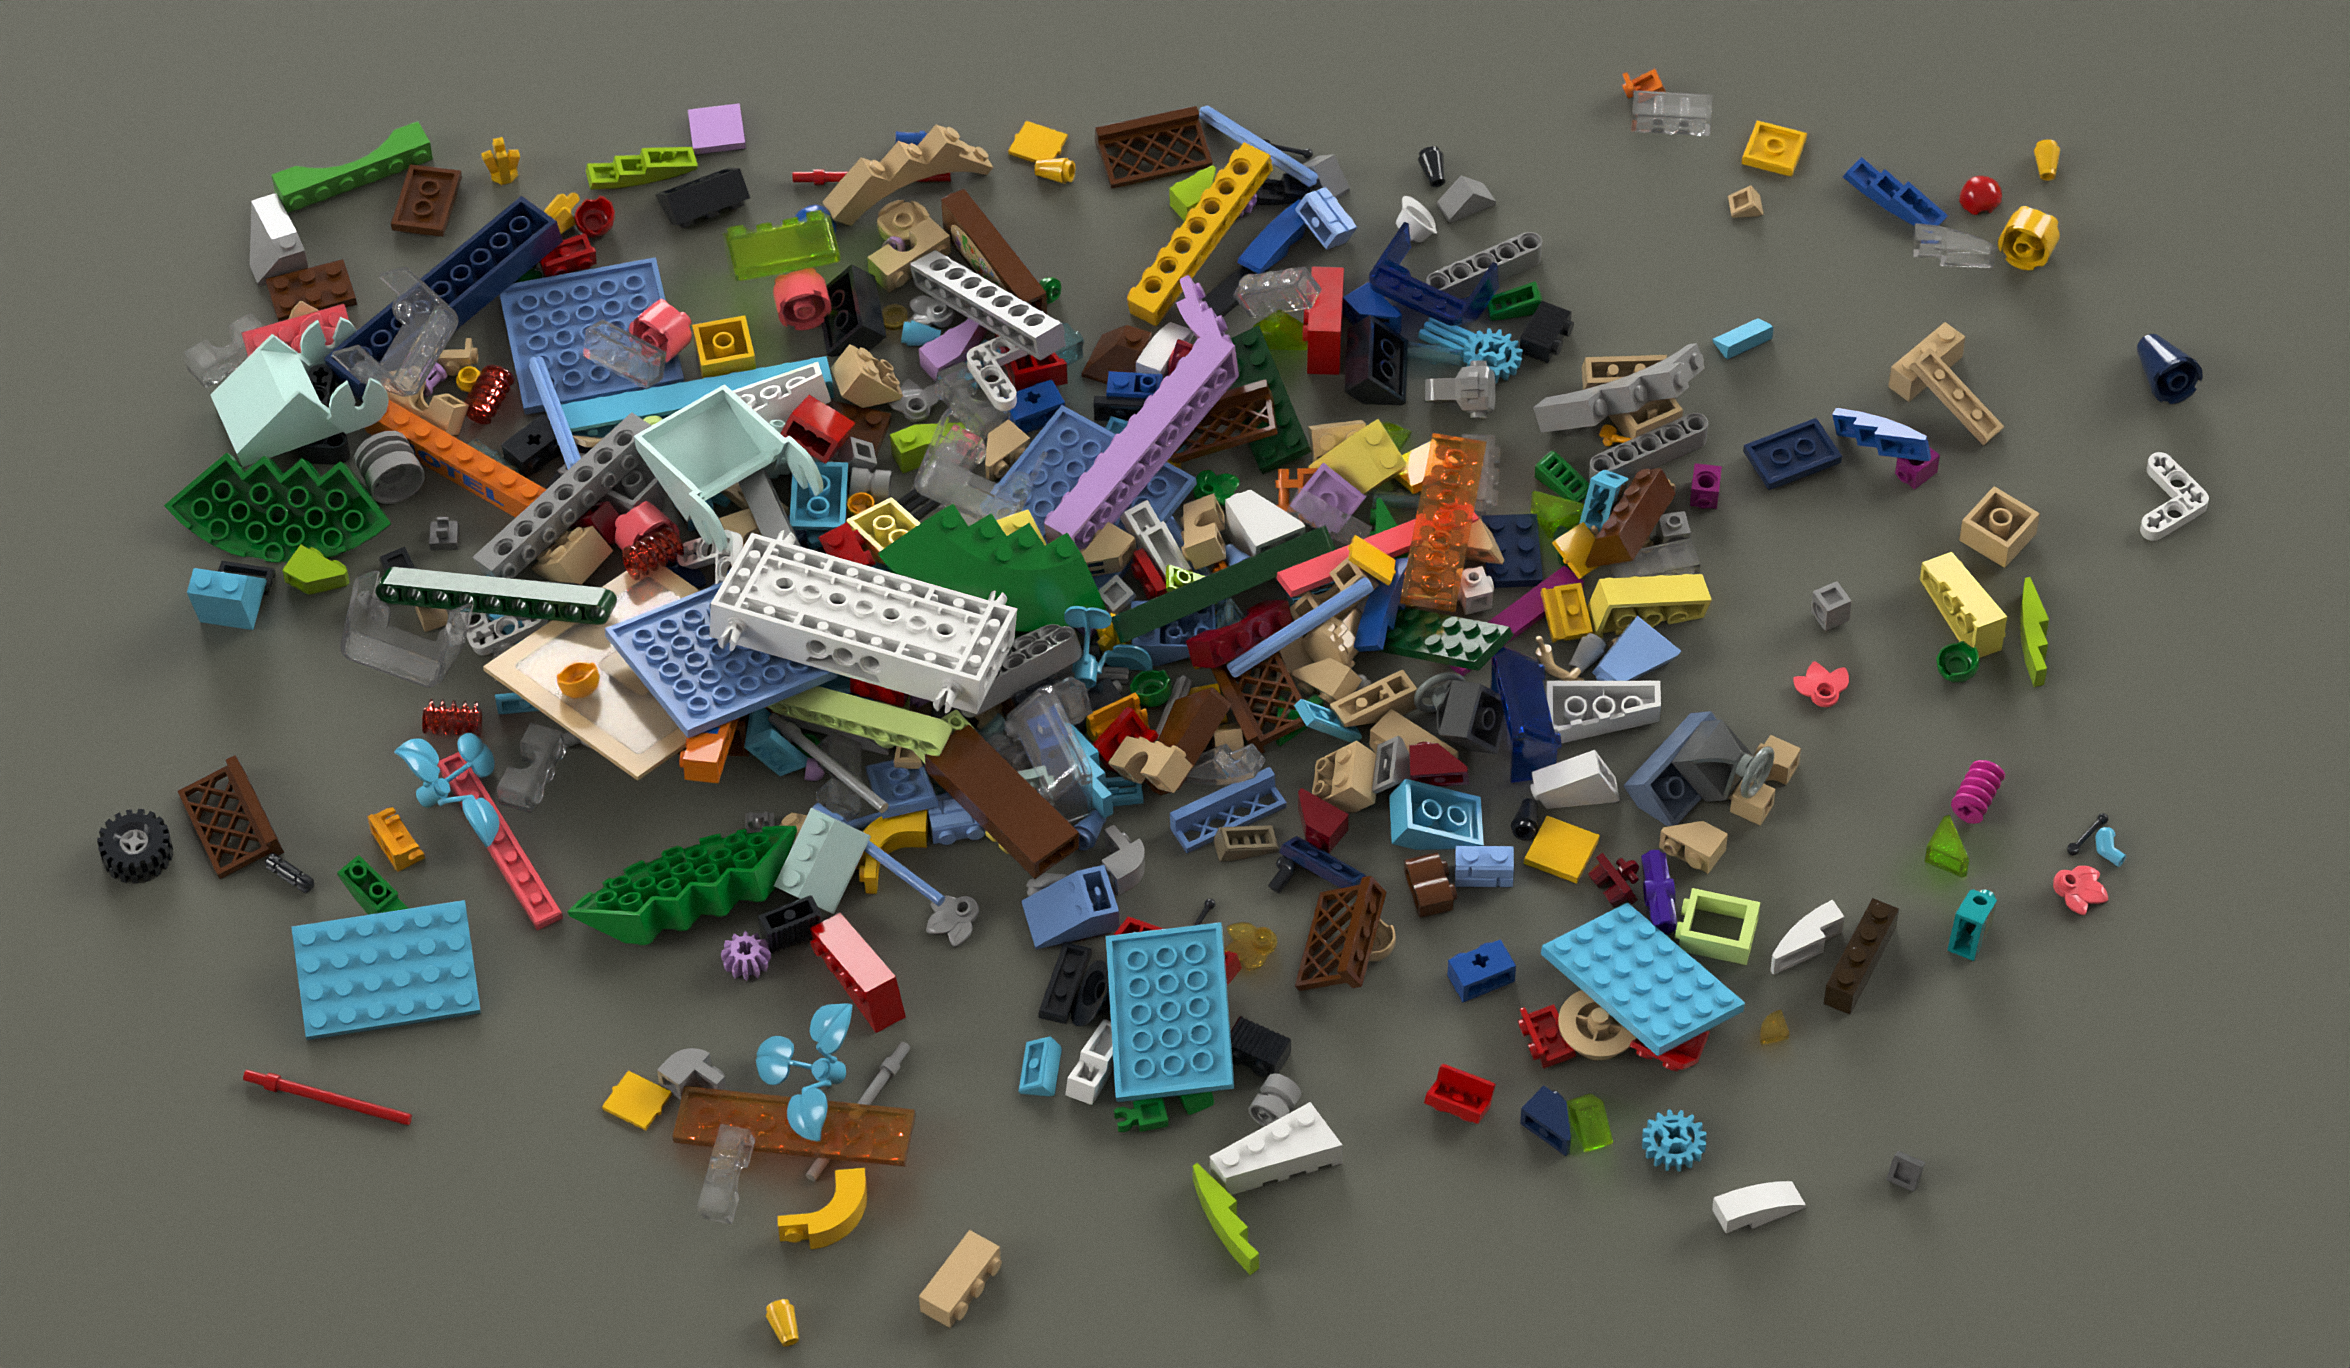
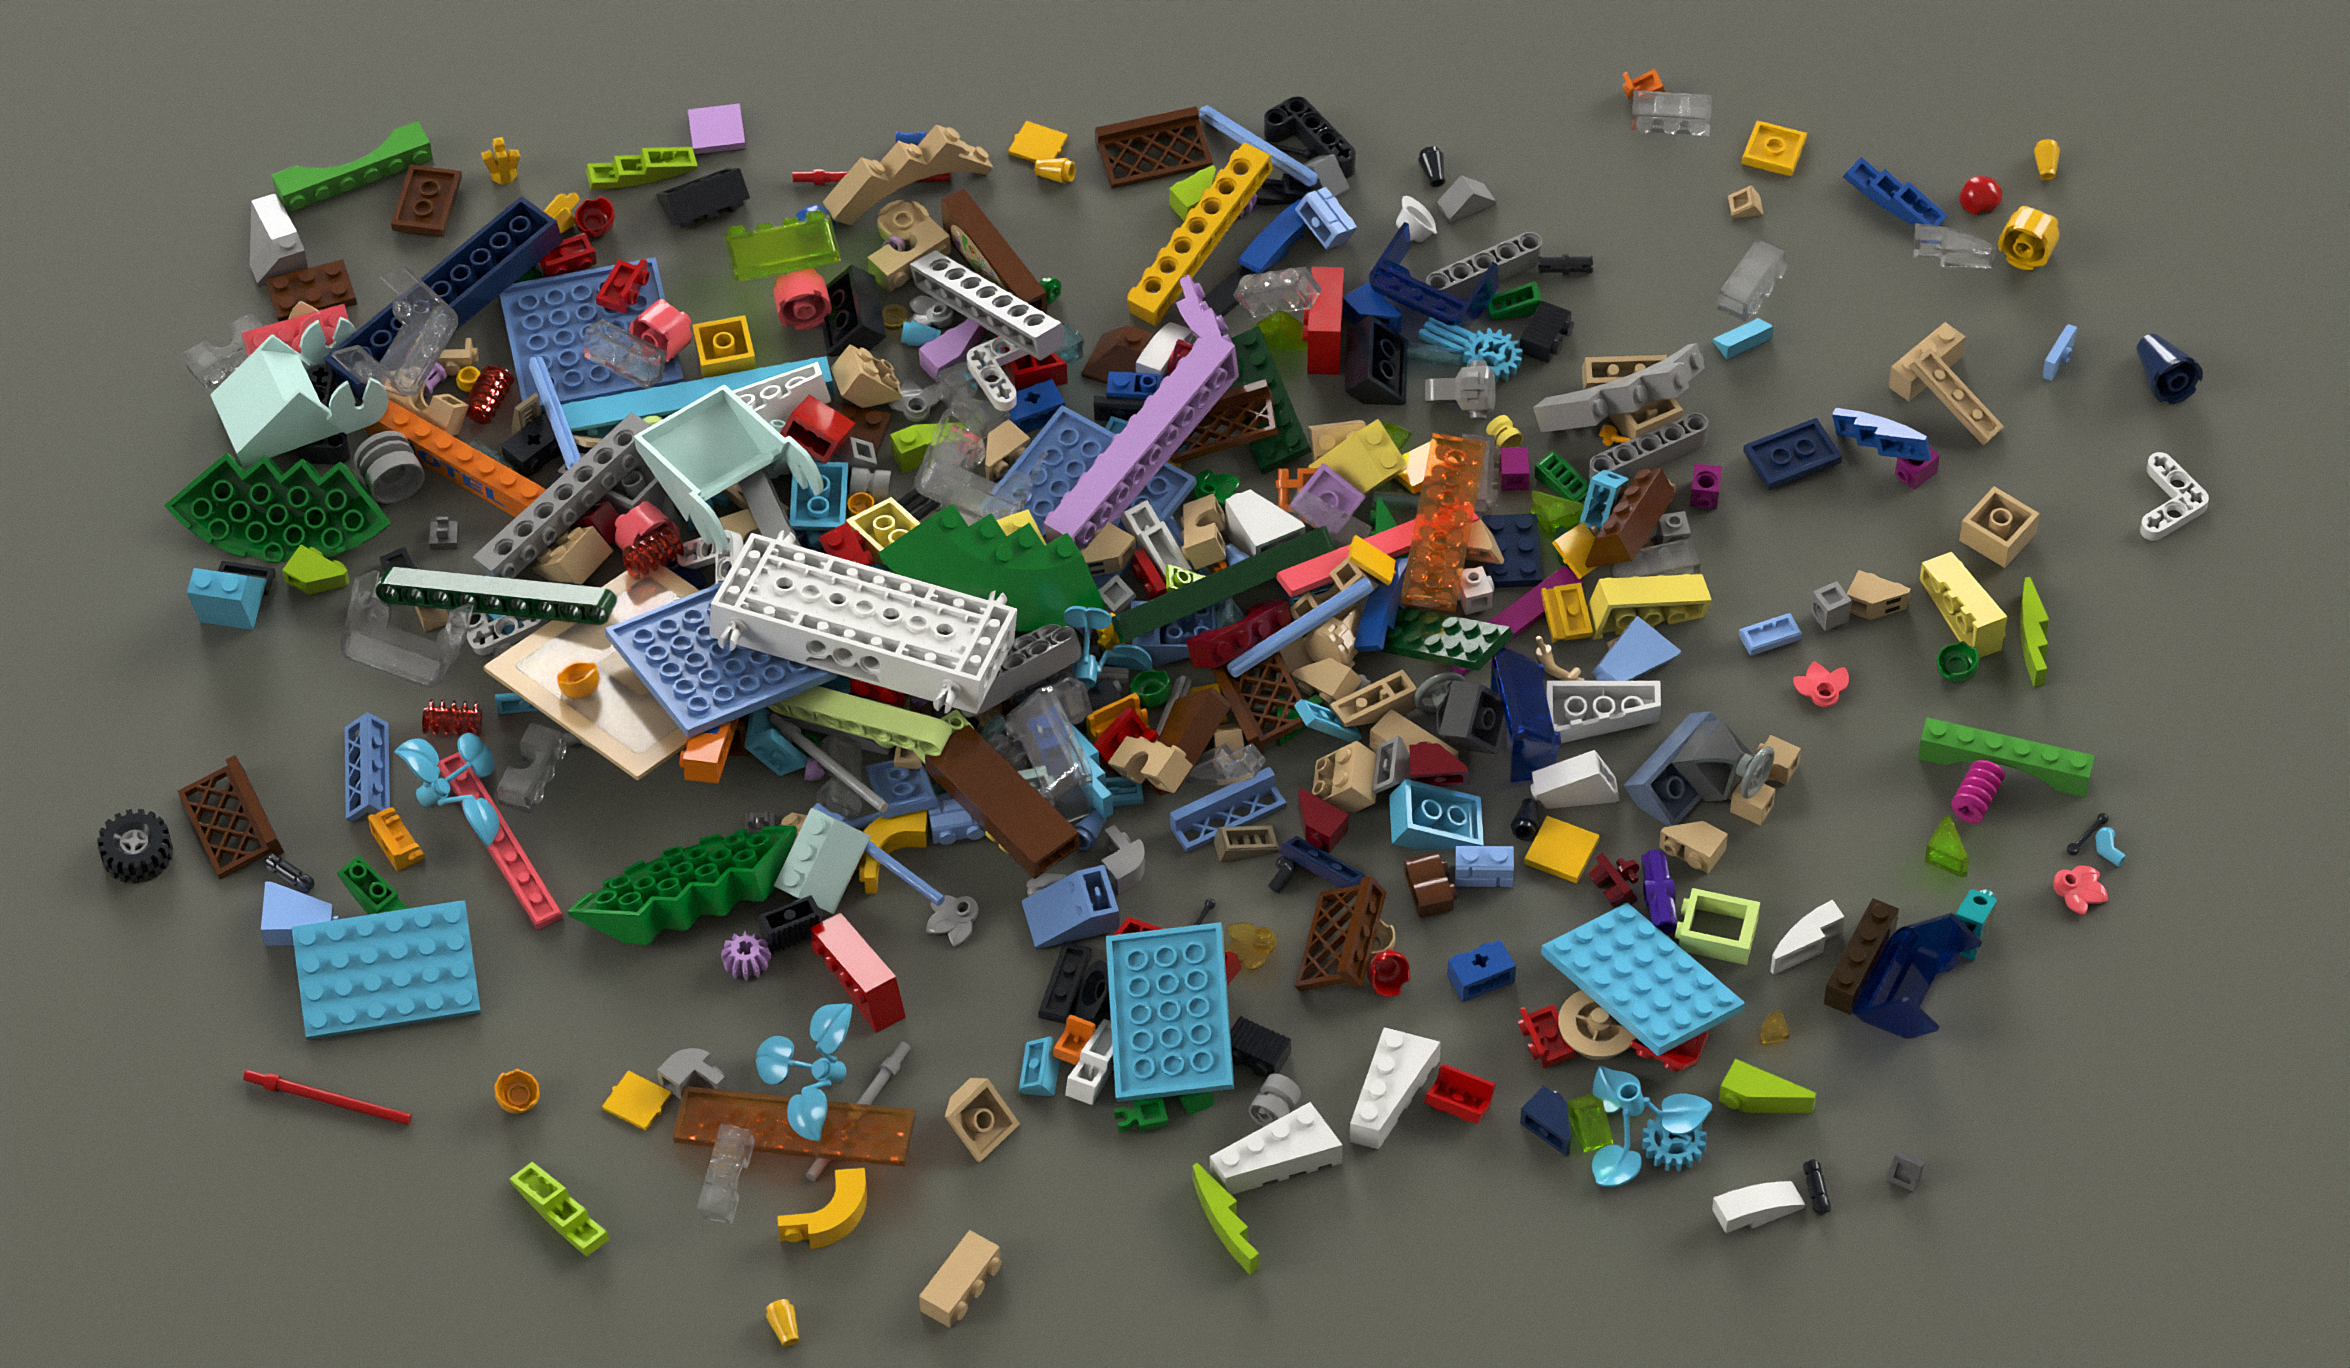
(289, 908): none -> light blue slope
(371, 766): none -> medium blue fence
(516, 1091): none -> light orange hair
(526, 413): none -> dark tan slope
(559, 1209): none -> lime slope
(623, 286): none -> red bracket
(980, 1117): none -> tan slope
(1073, 1039): none -> orange bracket
(1301, 119): none -> black beam
(1388, 973): none -> red hair
(1391, 1082): none -> white wedge
(1504, 433): none -> light yellow wheel
(1514, 468): none -> magenta brick
(1565, 264): none -> black pin
(1588, 651): light grey cone -> none
(1619, 1090): none -> medium azure plant
(1752, 280): none -> clear brick
(1762, 1092): none -> lime slope
(1770, 634): none -> light blue plate
(1817, 1187): none -> black axle
(1876, 597): none -> tan slope
(1907, 971): none -> clear blue windscreen
(1954, 743): none -> bright green arch
(2060, 352): none -> light blue plate

